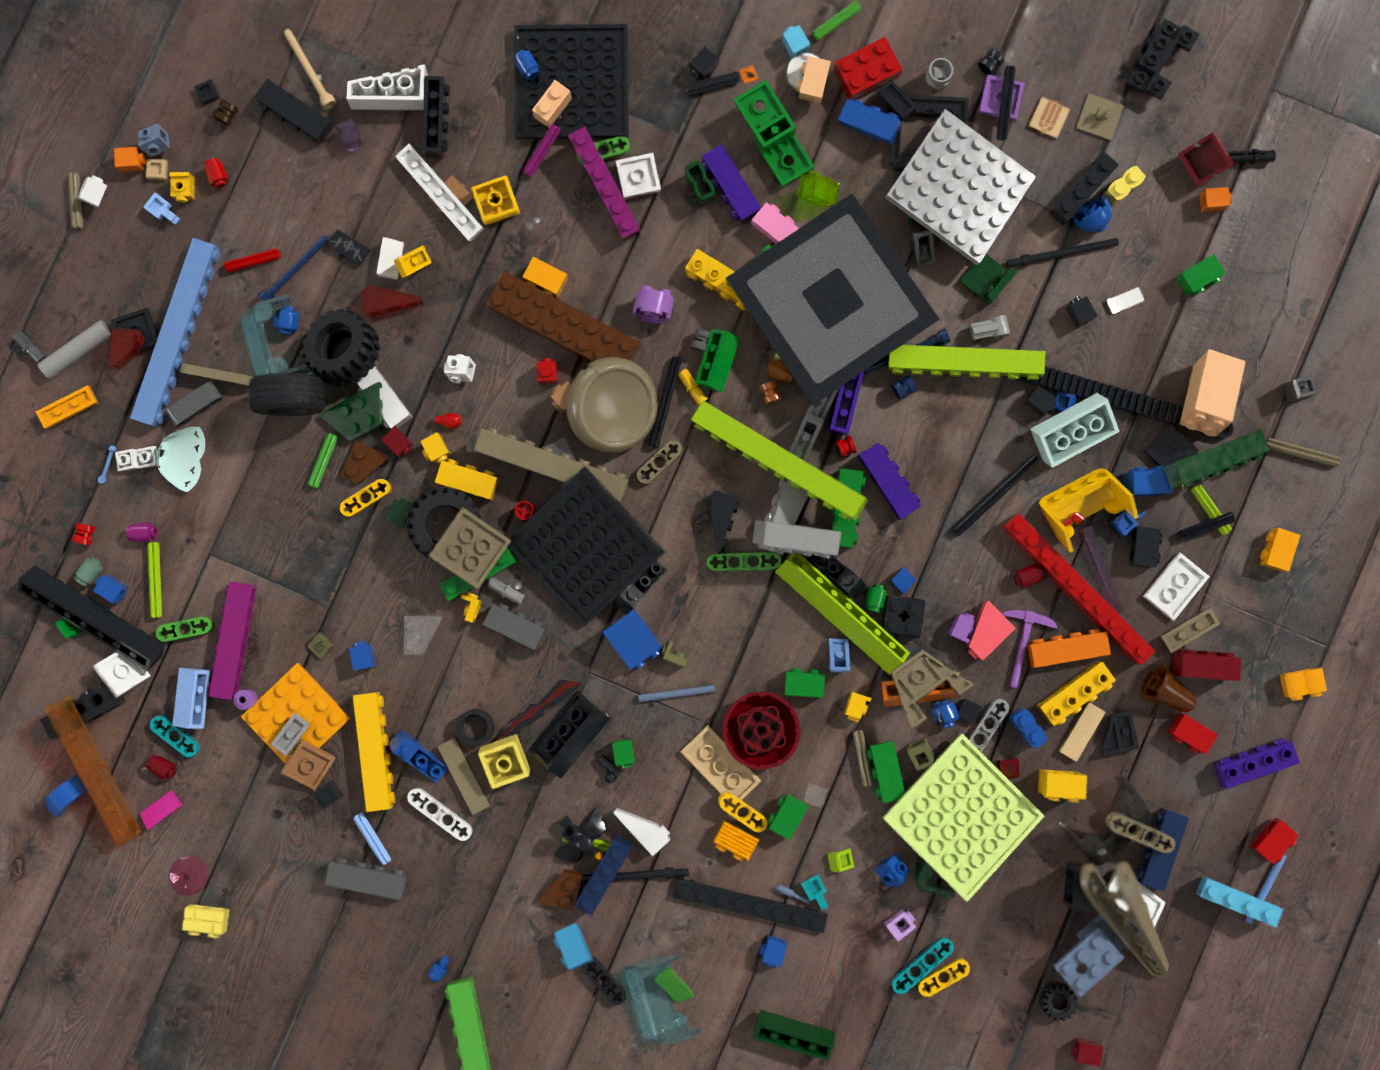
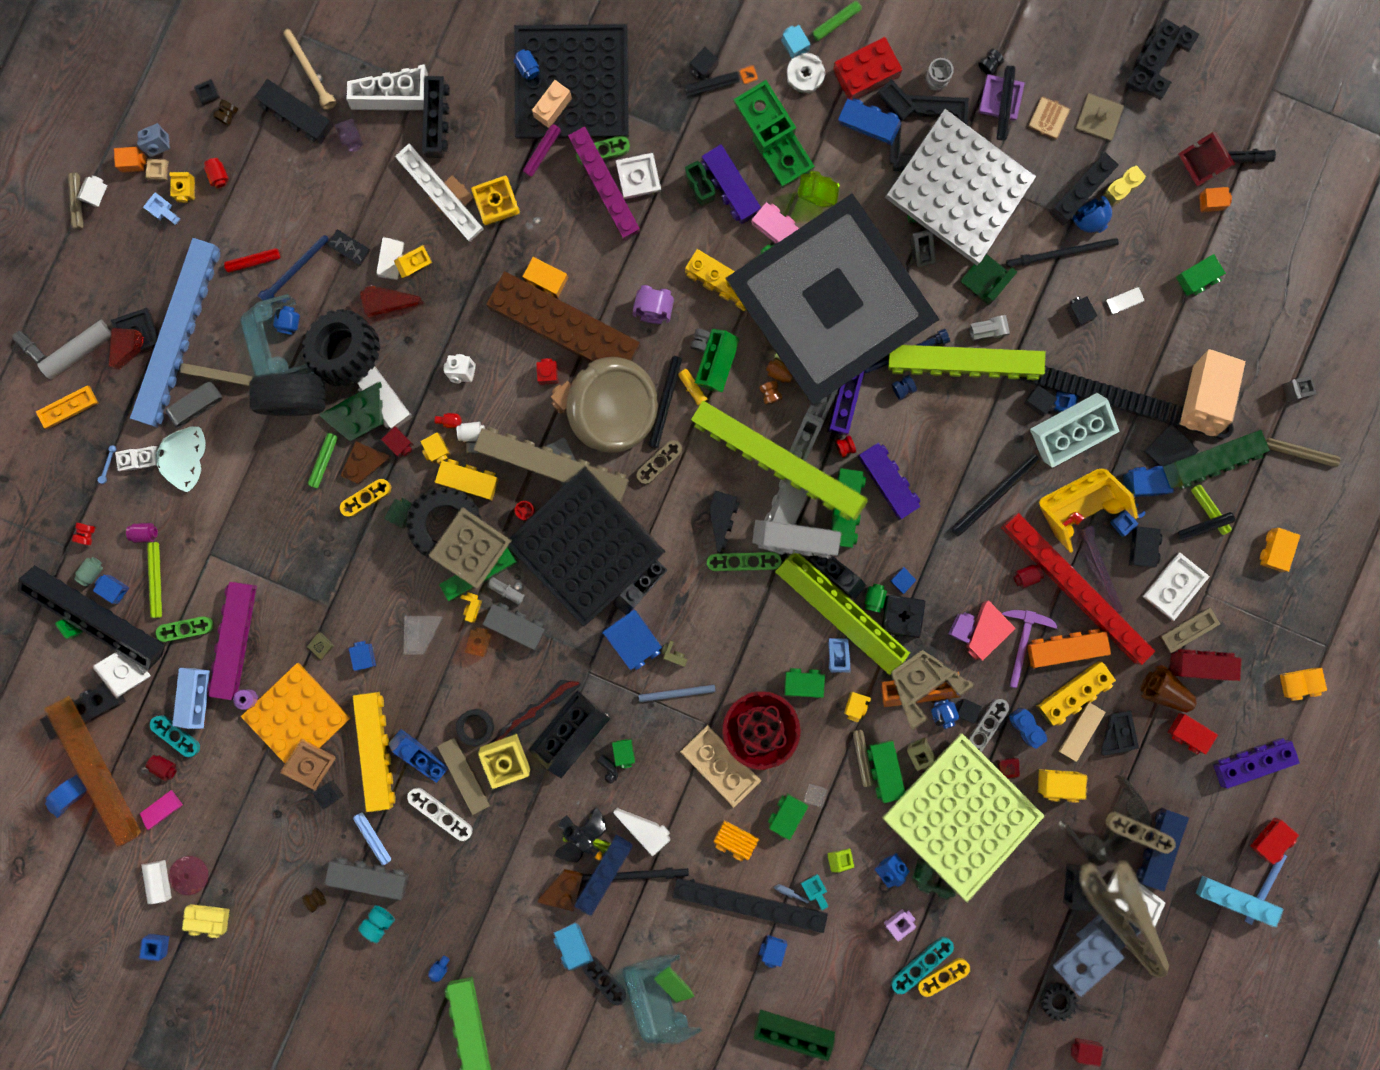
(154, 947): none -> blue brick
(156, 882): none -> white brick
(290, 734): light grey plate -> none
(314, 900): none -> dark brown wheel
(374, 926): none -> teal wheel
(469, 431): none -> white brick
(479, 650): none -> clear orange brick
(728, 808): yellow beam -> none
(814, 79): light nougat brick -> none

